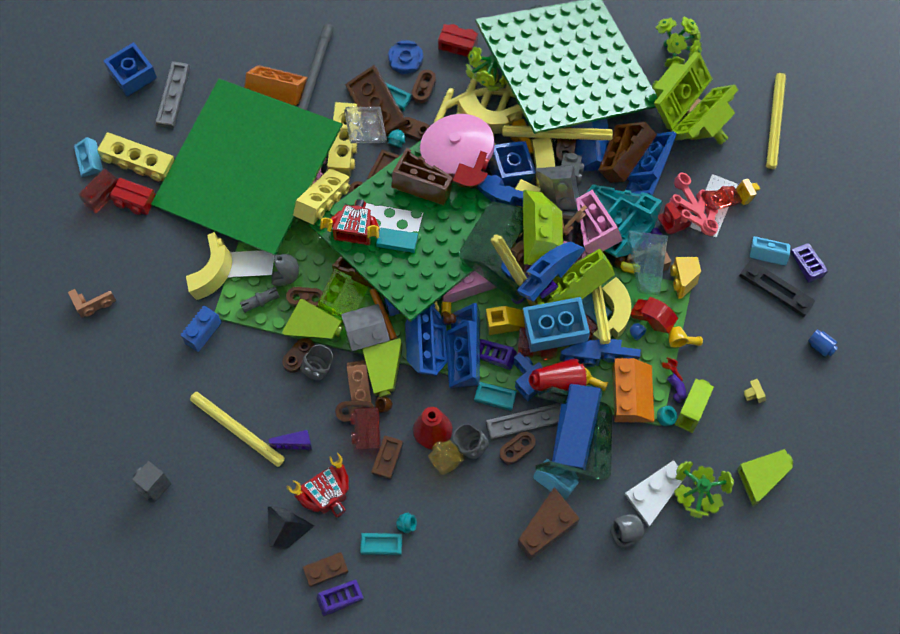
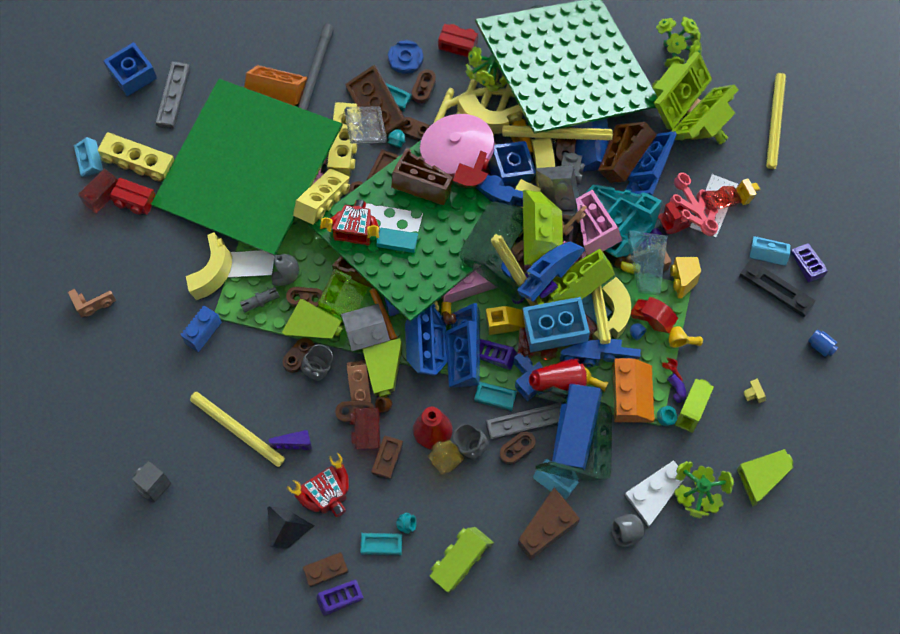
(460, 558): none -> lime wedge

